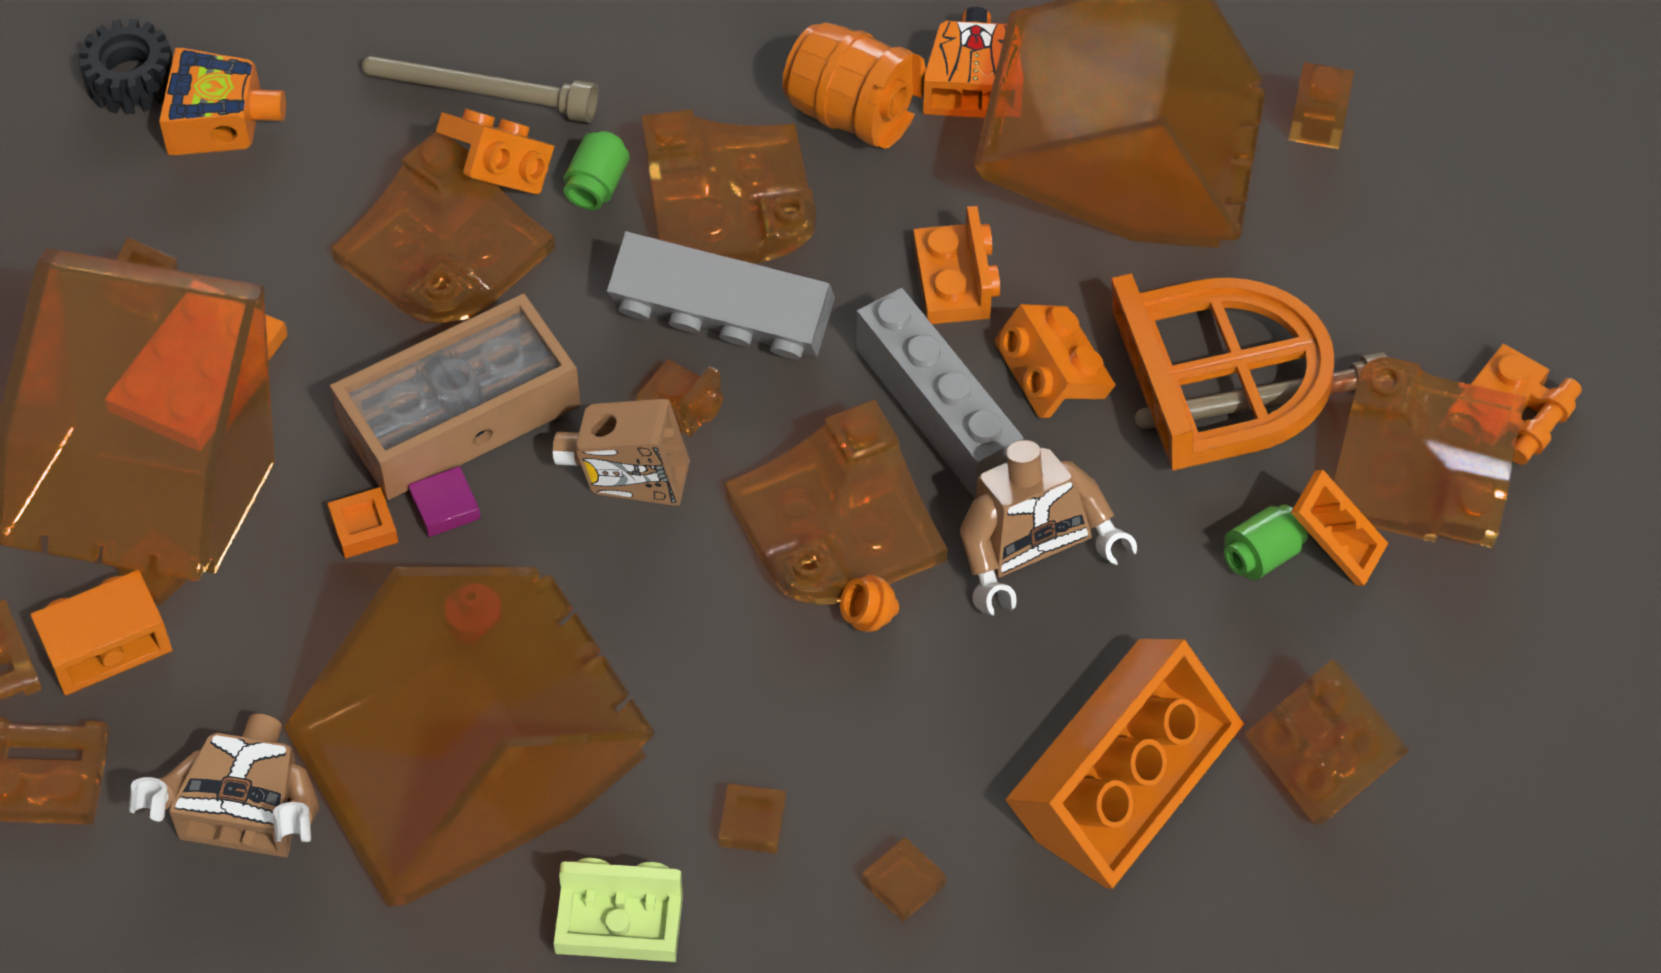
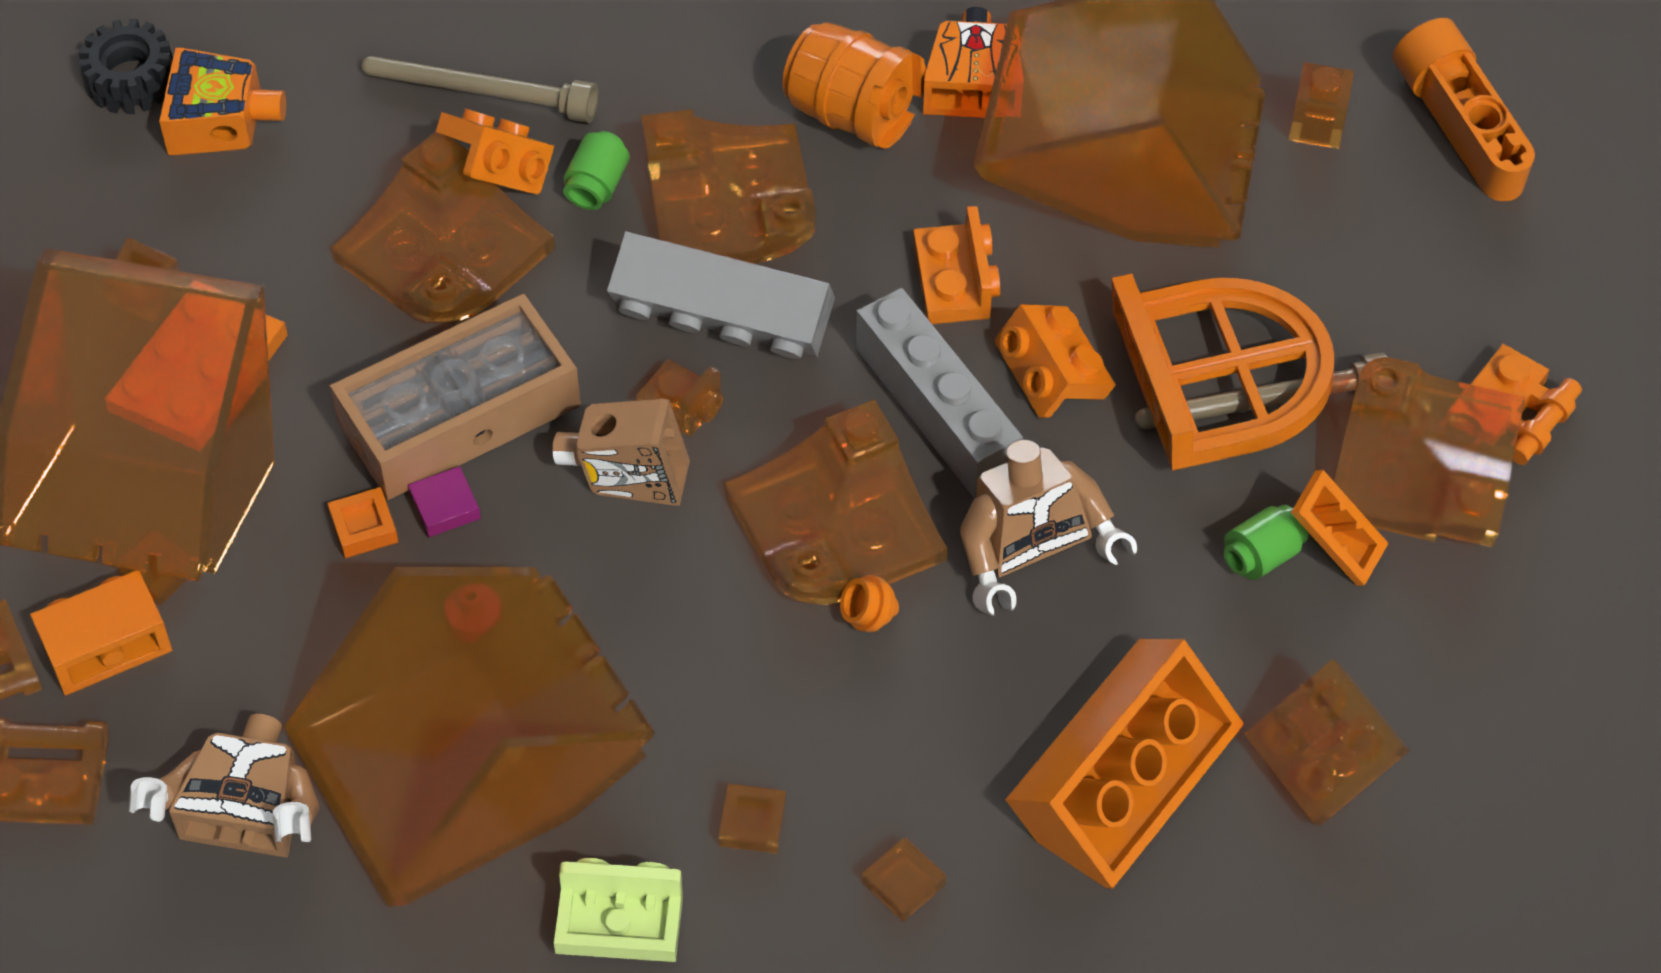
(1466, 107): none -> orange beam

